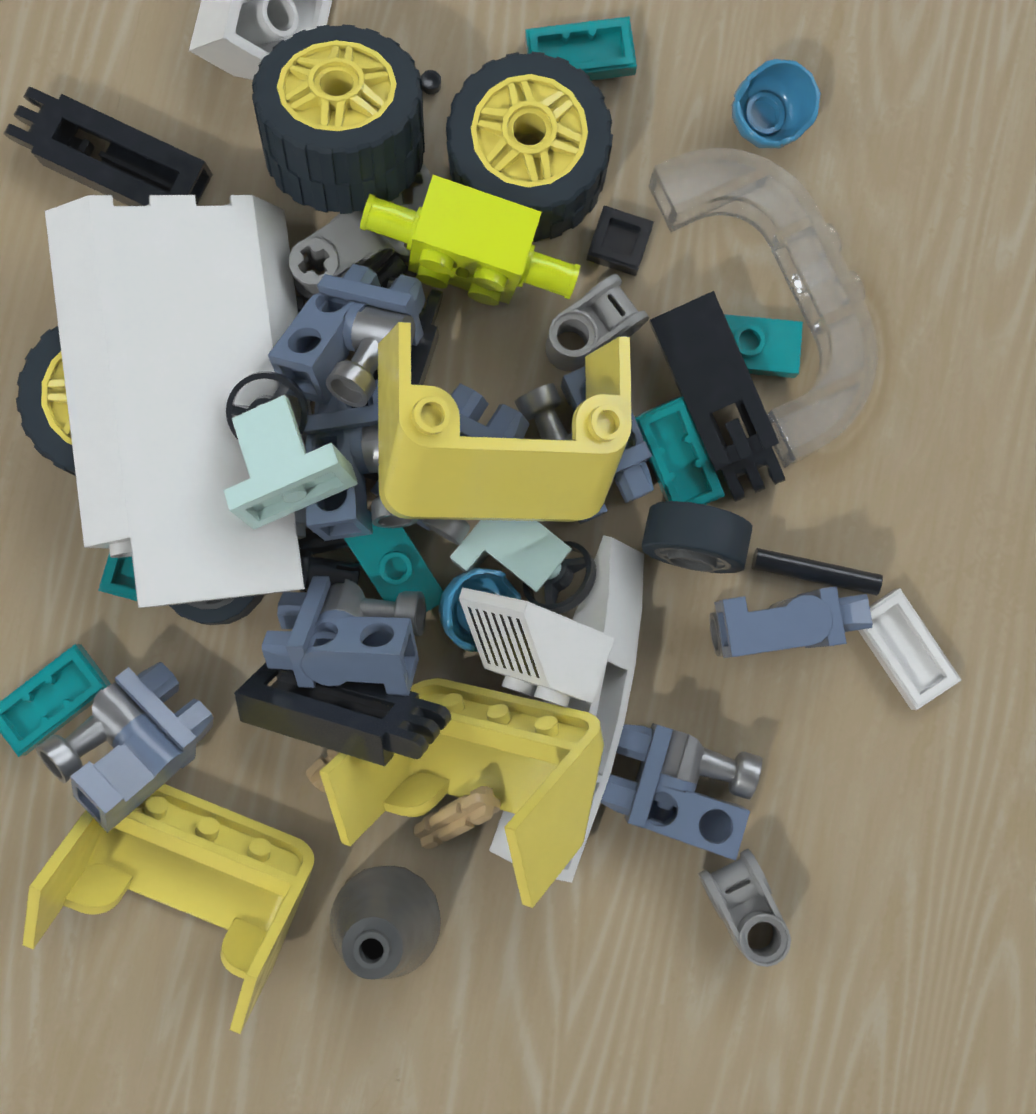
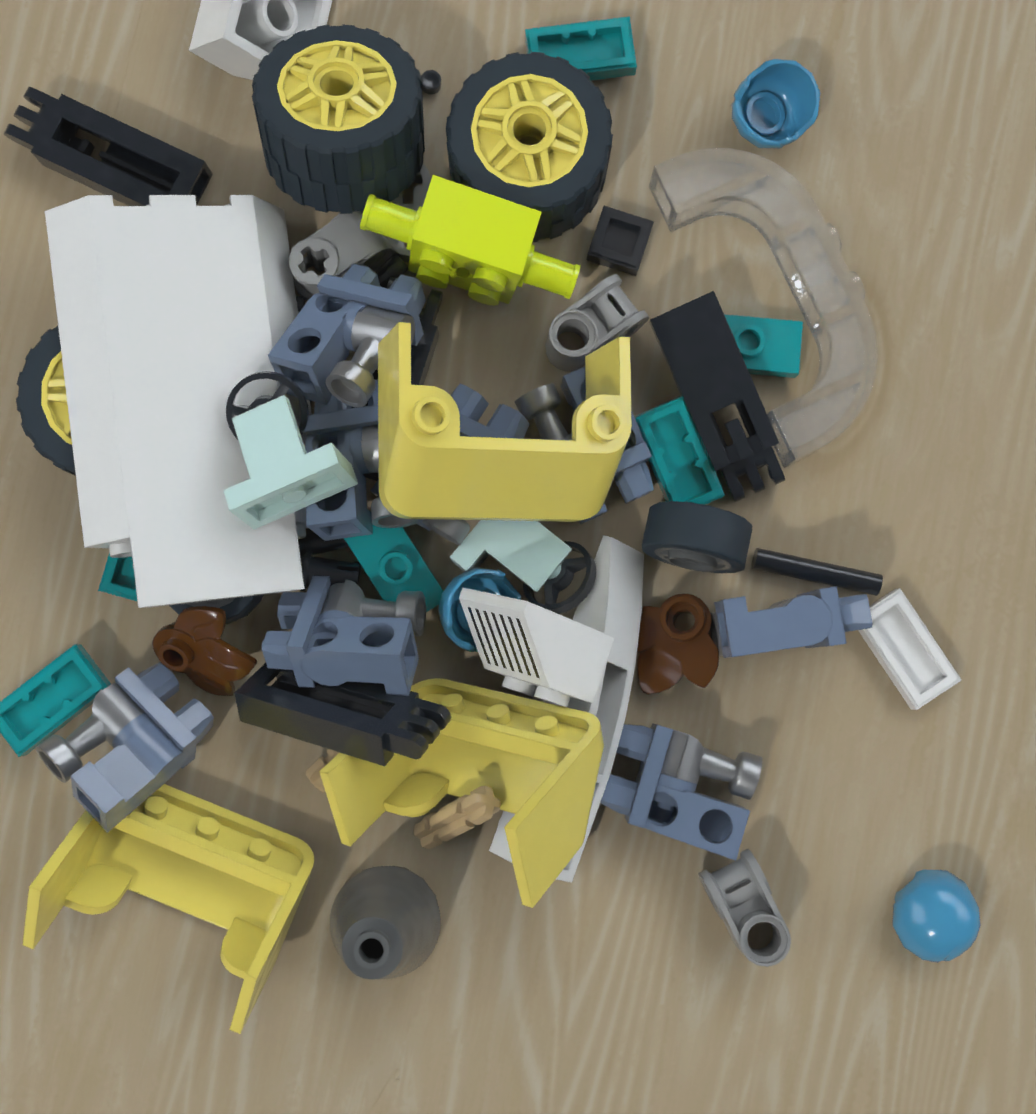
(195, 648): none -> reddish brown plate
(672, 653): none -> reddish brown plate
(936, 916): none -> dark azure hair

